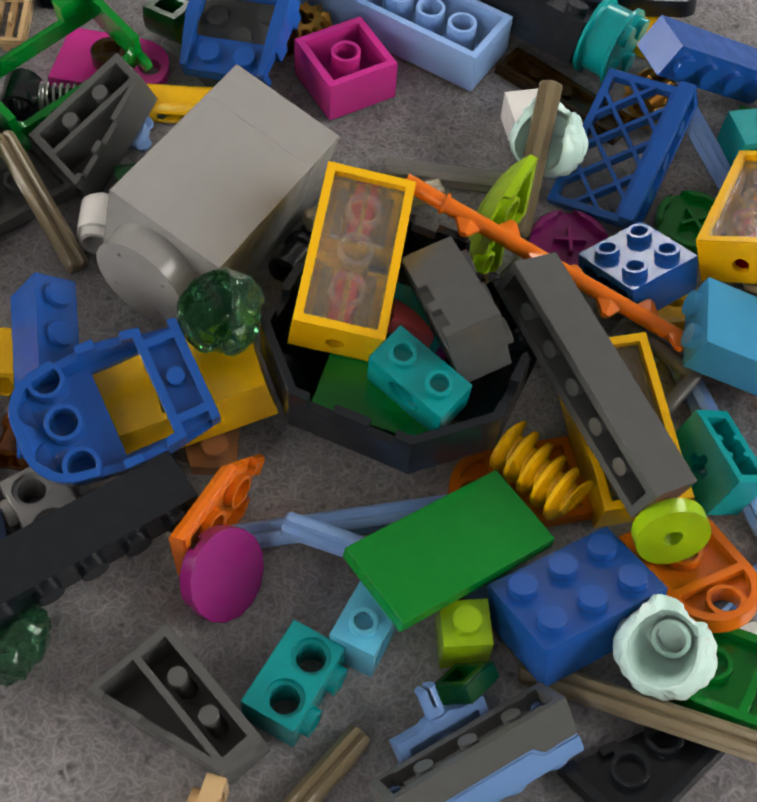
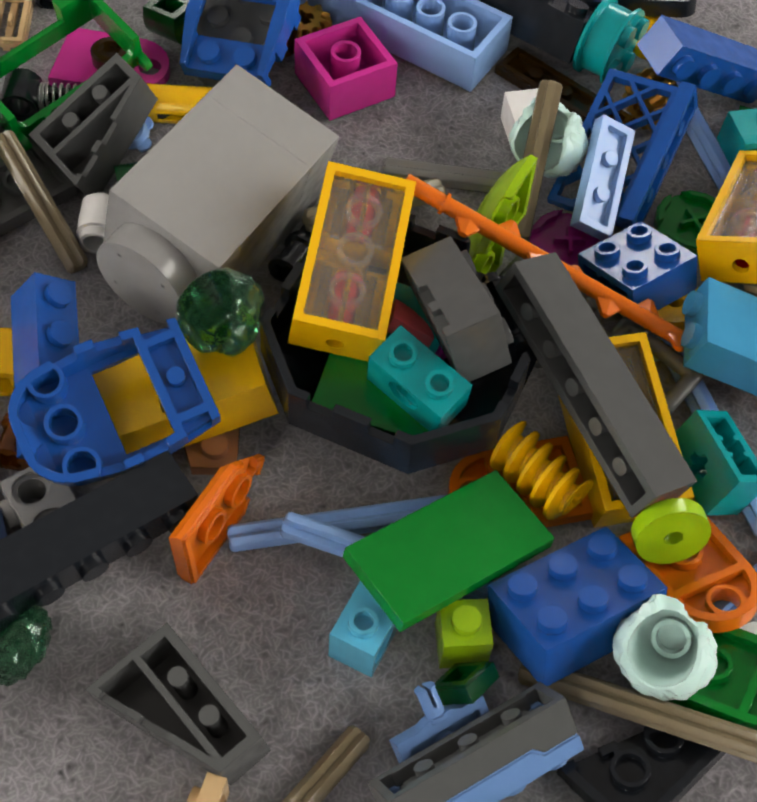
(222, 573): magenta tile -> none
(285, 680): teal brick -> none
(602, 178): none -> light blue plate

